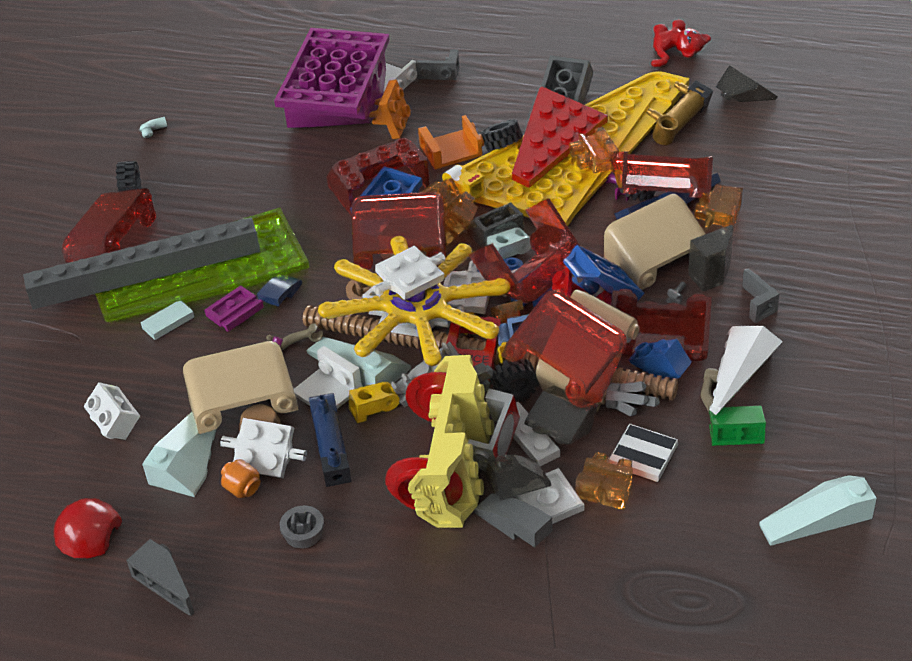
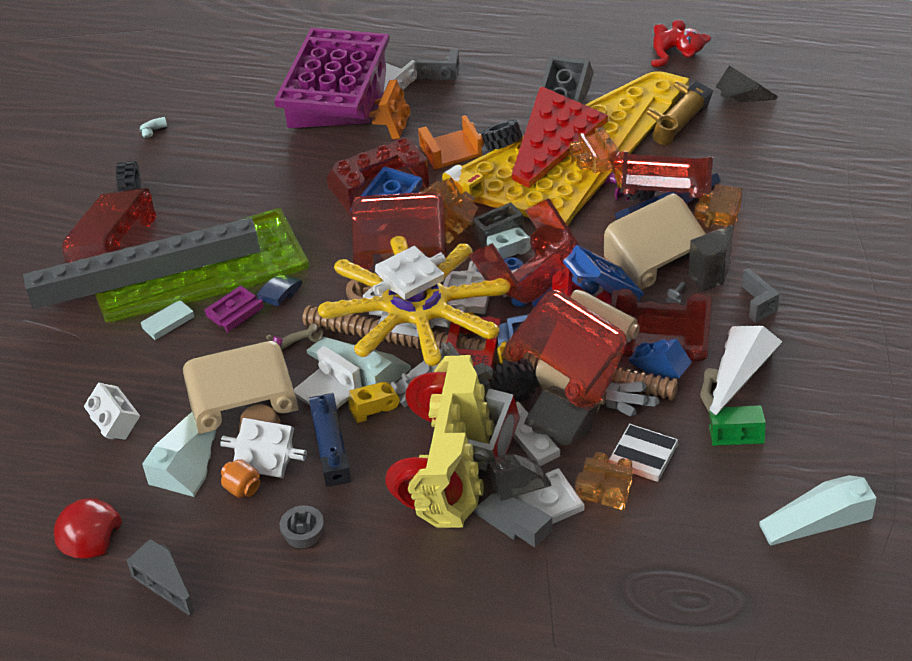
(507, 310): clear orange slope -> none

